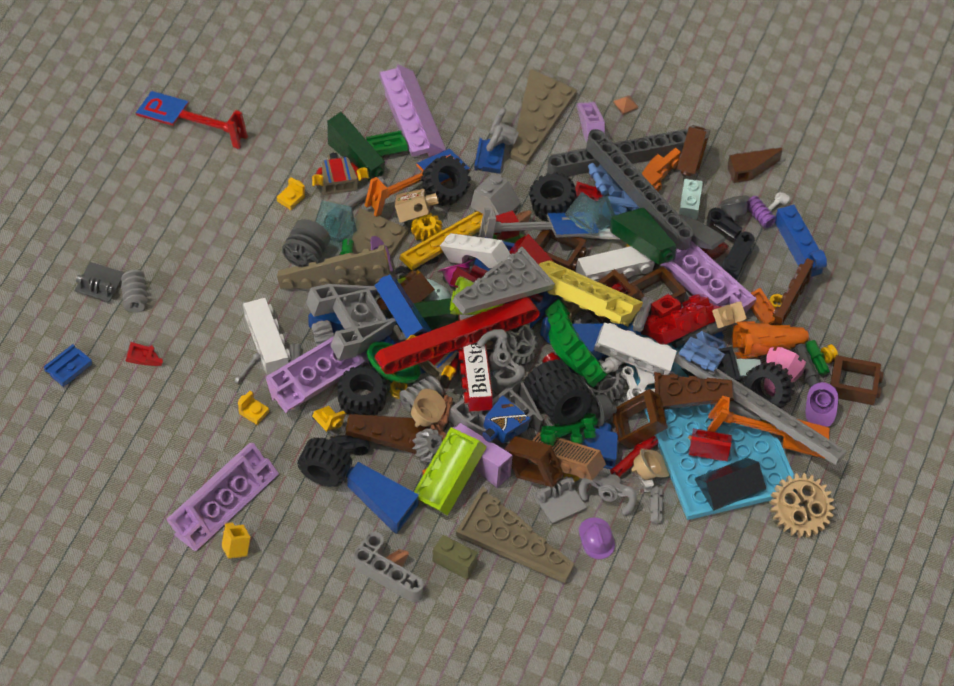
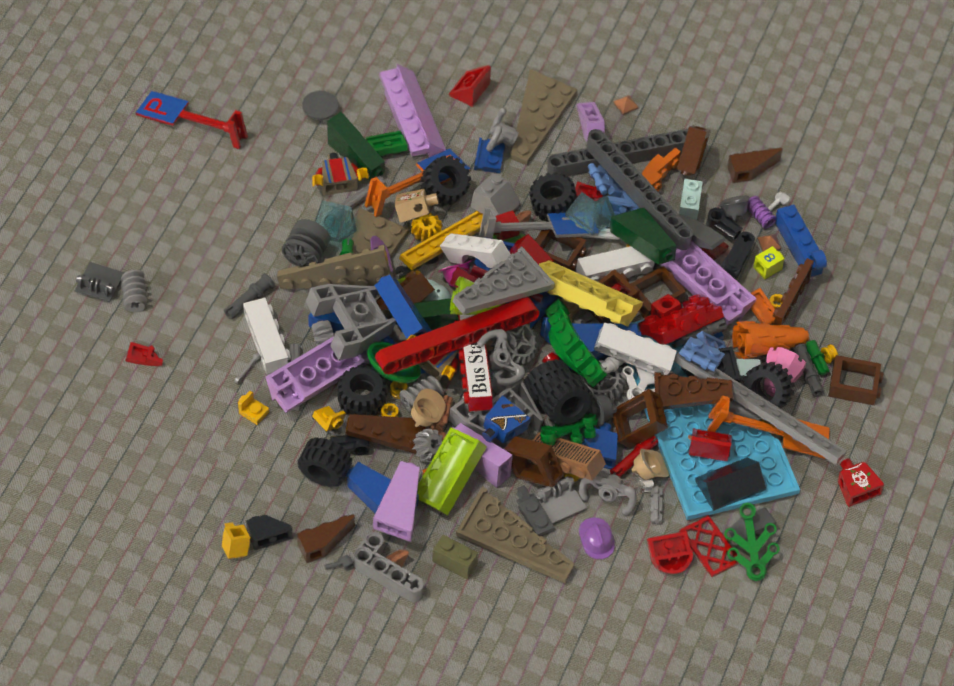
(68, 365): blue plate -> none
(222, 497): lavender slope -> none
(255, 291): none -> dark grey pin
(267, 531): none -> black slope
(292, 194): yellow bracket -> none
(319, 541): none -> reddish brown slope
(320, 105): none -> dark grey piece
(346, 561): none -> dark grey hand
(389, 407): none -> yellow bush
(398, 505): none -> lavender slope
(472, 85): none -> red slope
(533, 512): none -> dark grey hinge
(642, 314): light grey axle -> none
(670, 552): none -> red slope
(696, 526): none -> red window
(729, 314): tan slope -> none
(752, 545): none -> green plant
(760, 519): none -> dark grey slope
(768, 262): none -> neon yellow brick
(769, 241): none -> nougat slope
(818, 498): tan gear -> none
(821, 404): medium lavender piece -> none
(858, 482): none -> red torso

